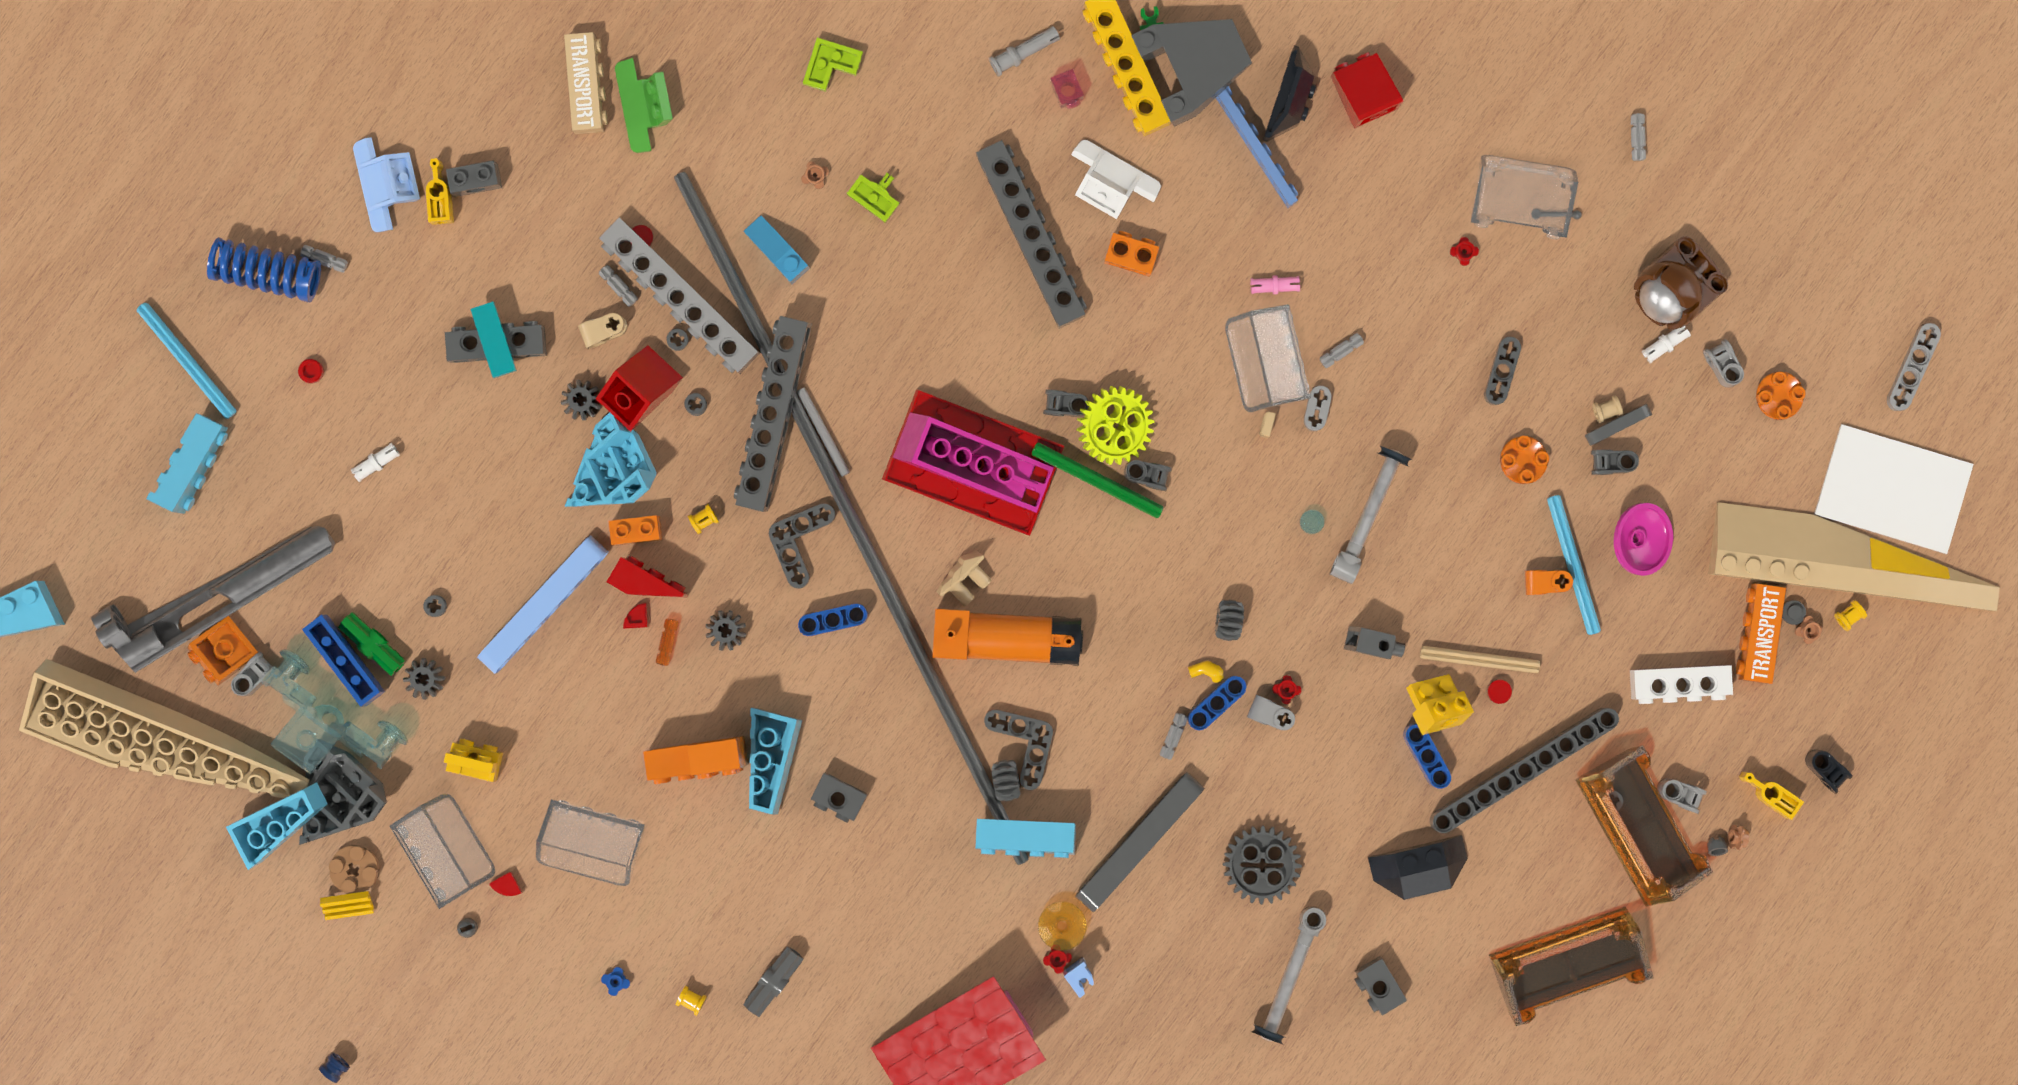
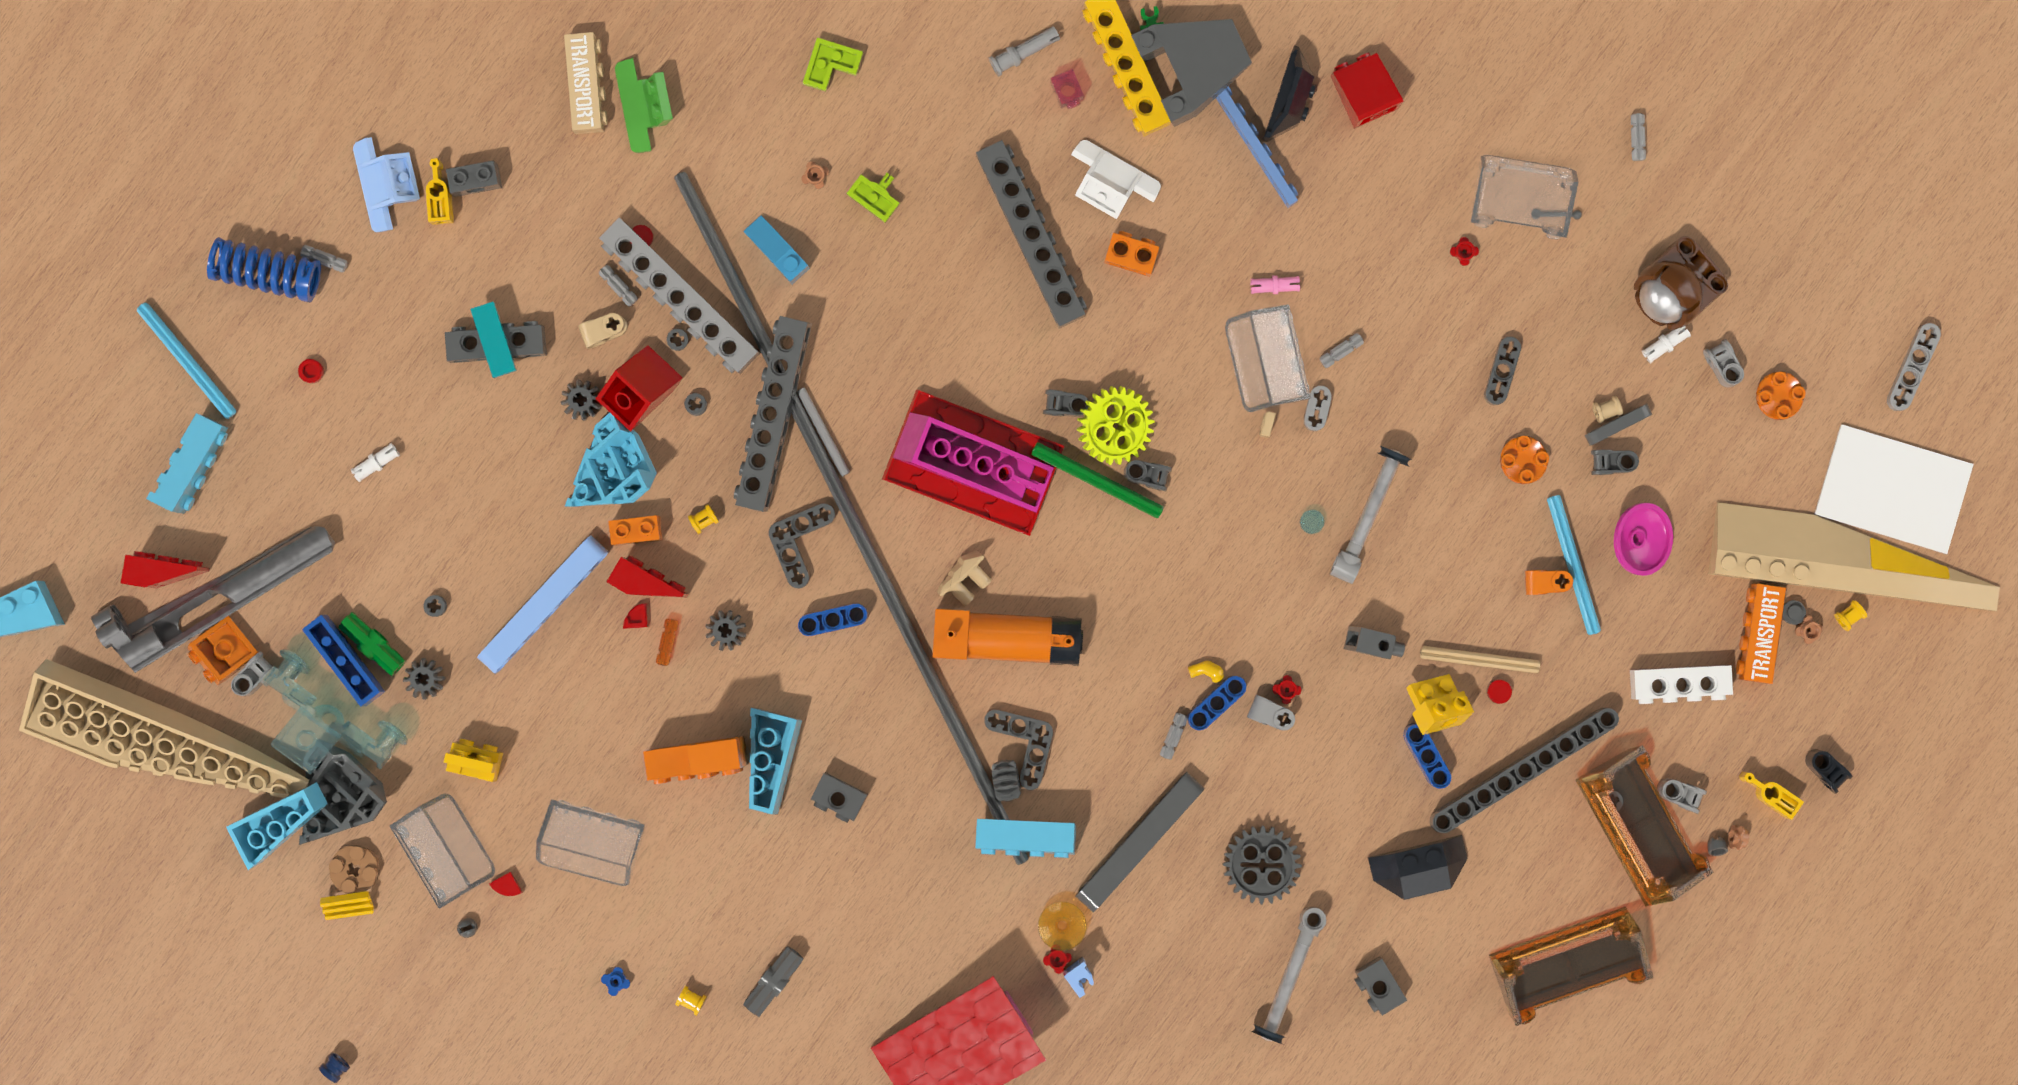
(147, 572): none -> red slope
(1229, 620): dark grey gear -> none

